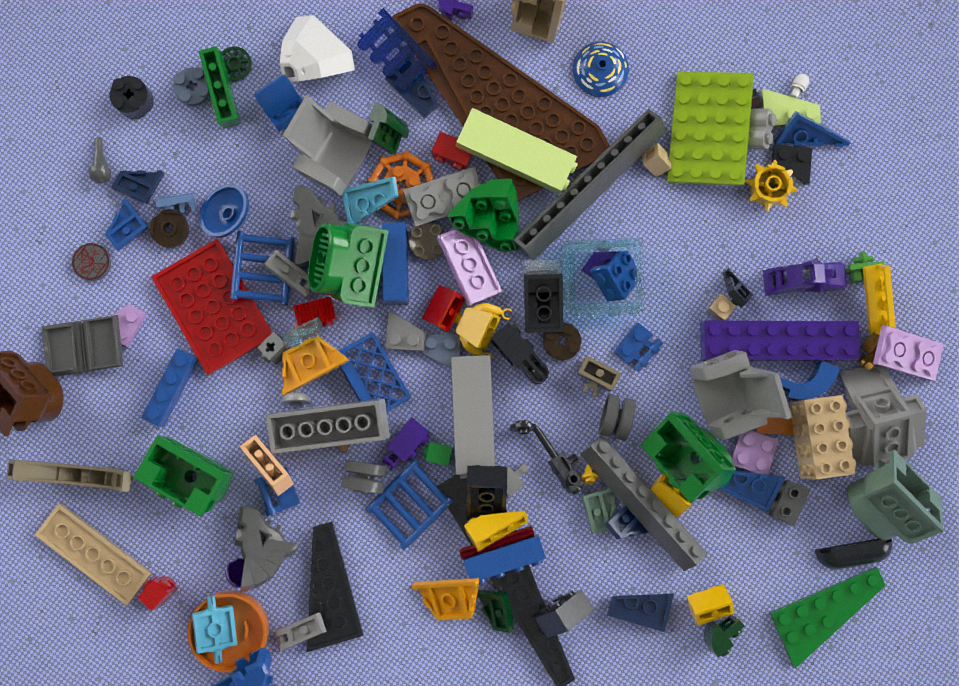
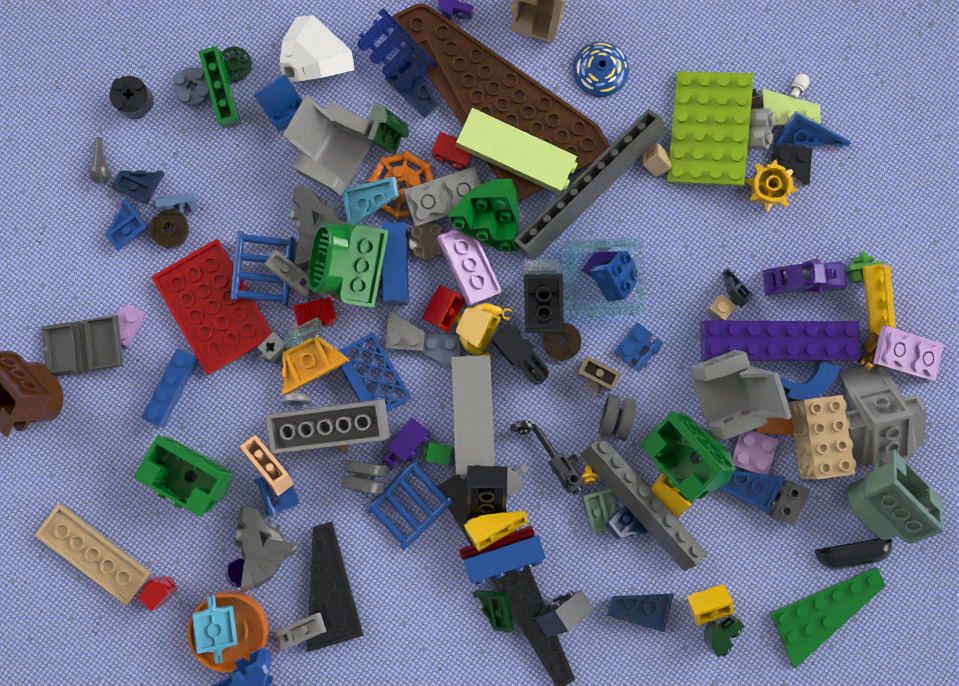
(69, 474): dark tan arch -> none
(91, 262): tile -> none
(224, 210): blue dish -> none
(449, 597): light orange wing -> none

